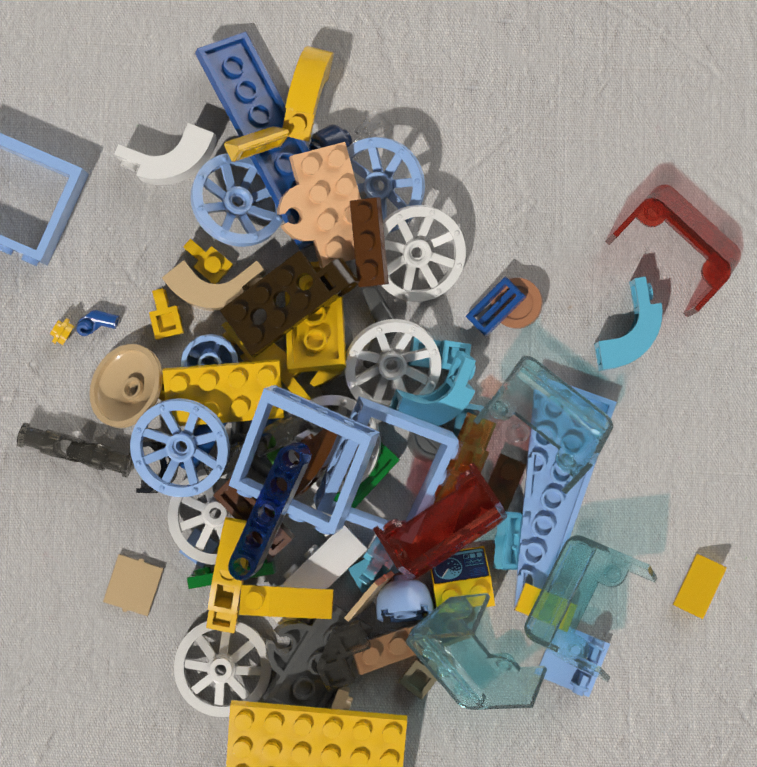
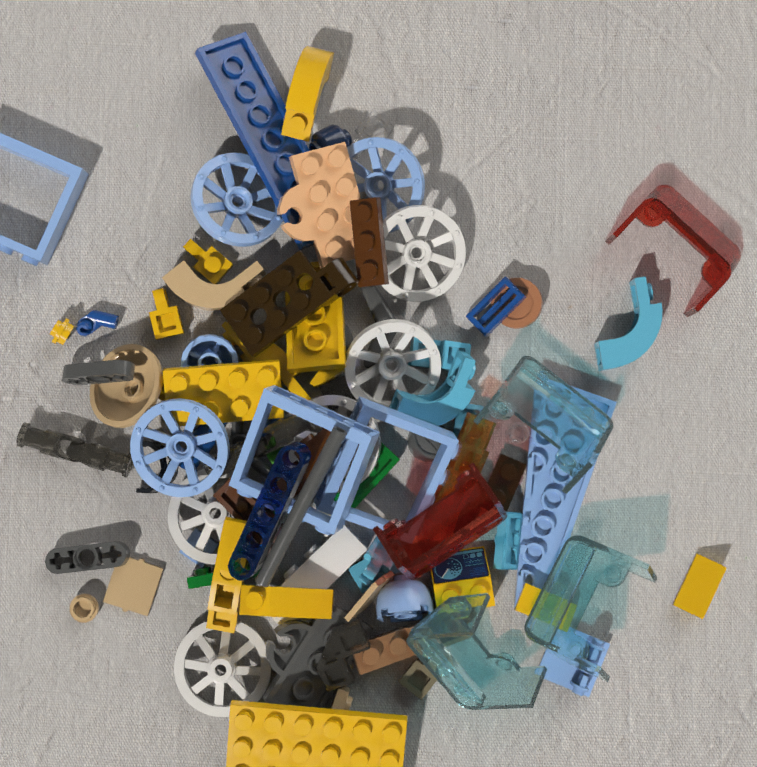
(84, 608): none -> tan plate
(95, 548): none -> dark grey beam
(98, 372): none -> dark grey beam
(174, 166): white arch -> none
(256, 143): yellow slope -> none
(301, 506): none -> dark grey piece

